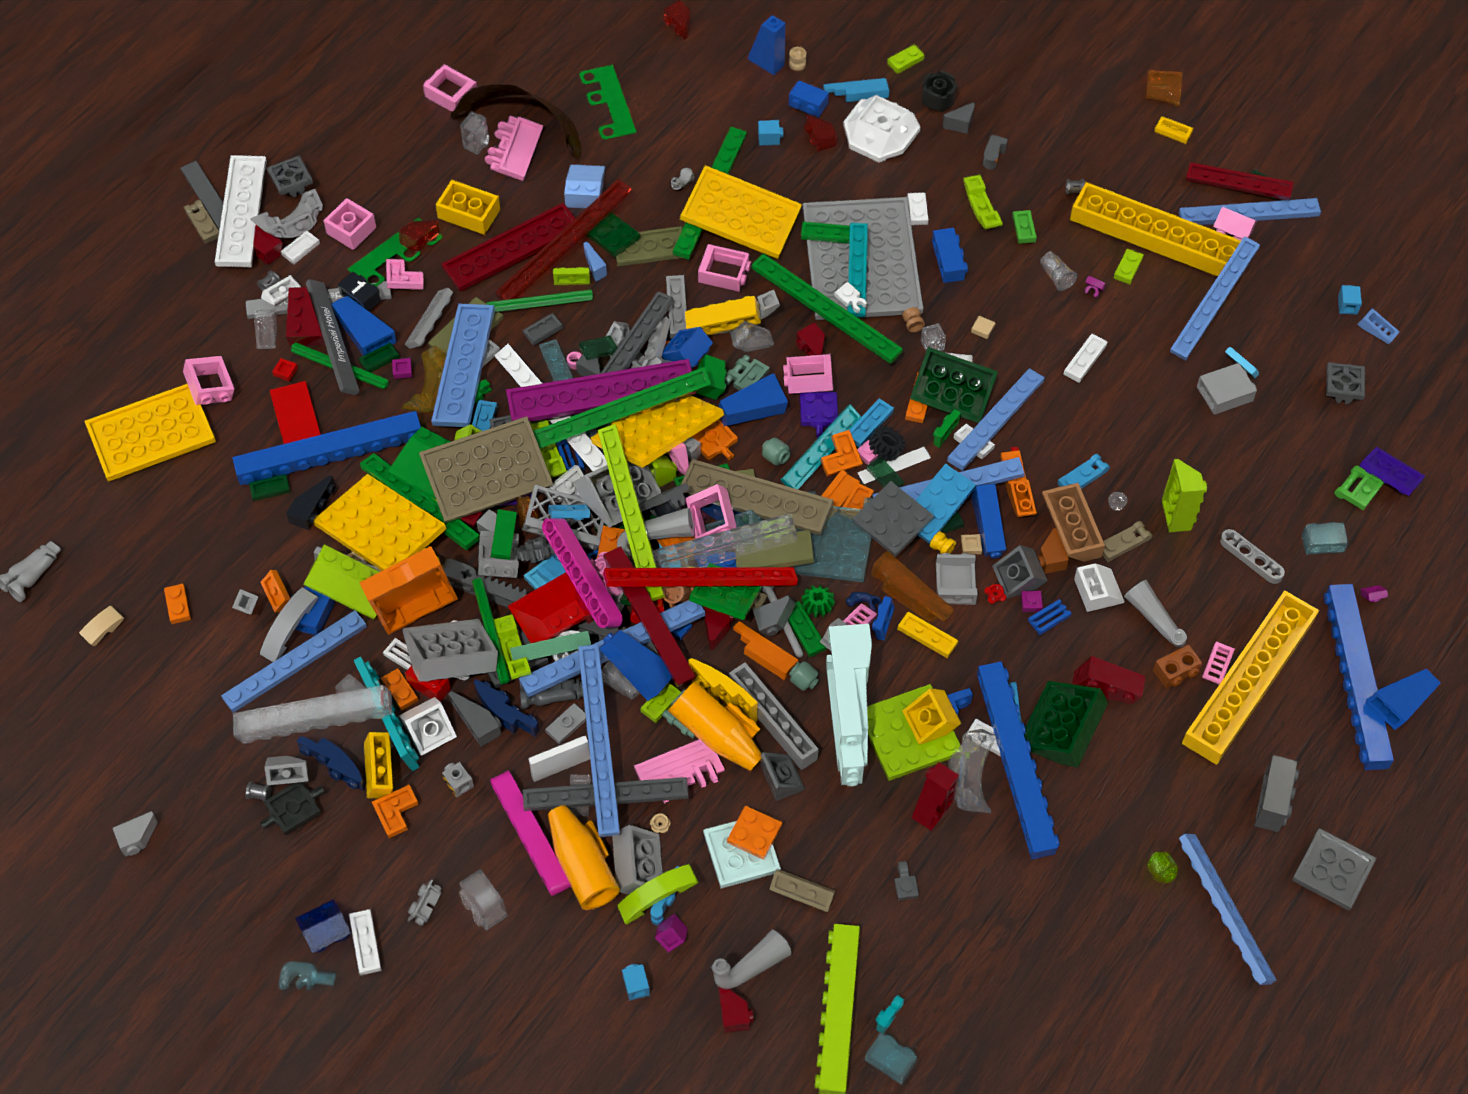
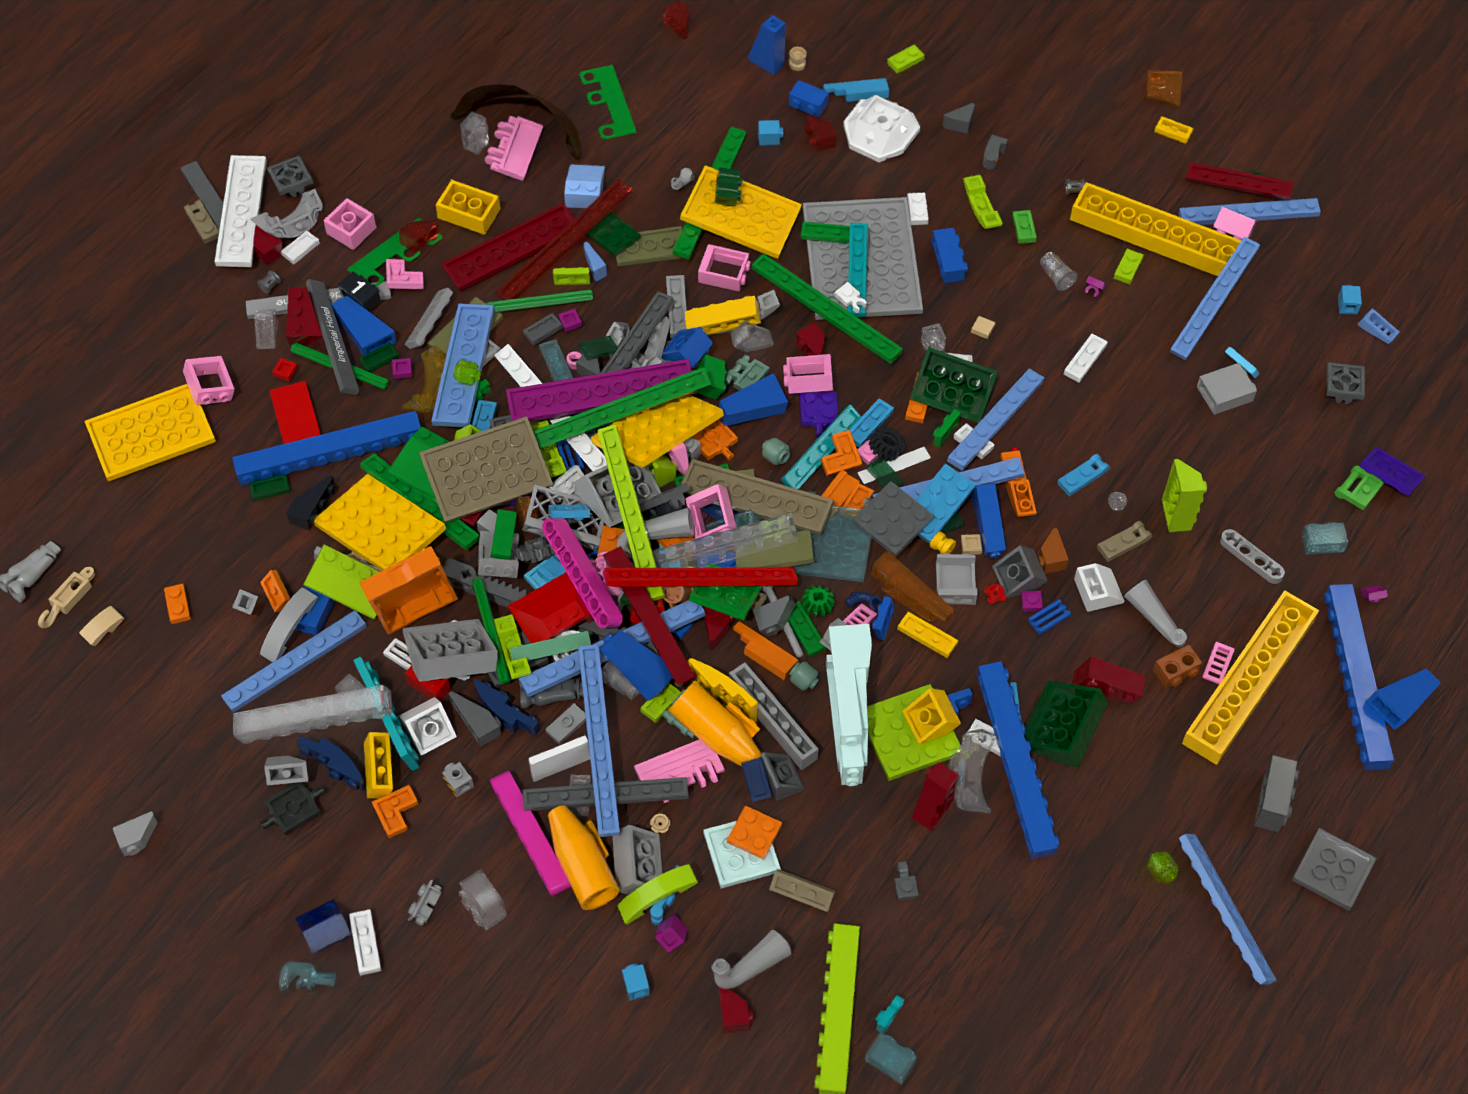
(65, 597): none -> tan piece
(258, 791): flat silver bush -> none
(279, 290): white slope -> none
(400, 689): orange plate -> none
(440, 97): bright pink window -> none
(467, 372): none -> clear neon green head
(570, 320): none -> magenta plate
(728, 186): none -> dark green brick
(756, 779): none -> dark blue tile
(913, 319): medium nougat wheel -> none
(939, 91): pearl dark grey brick -> none
(1074, 522): medium nougat slope -> none

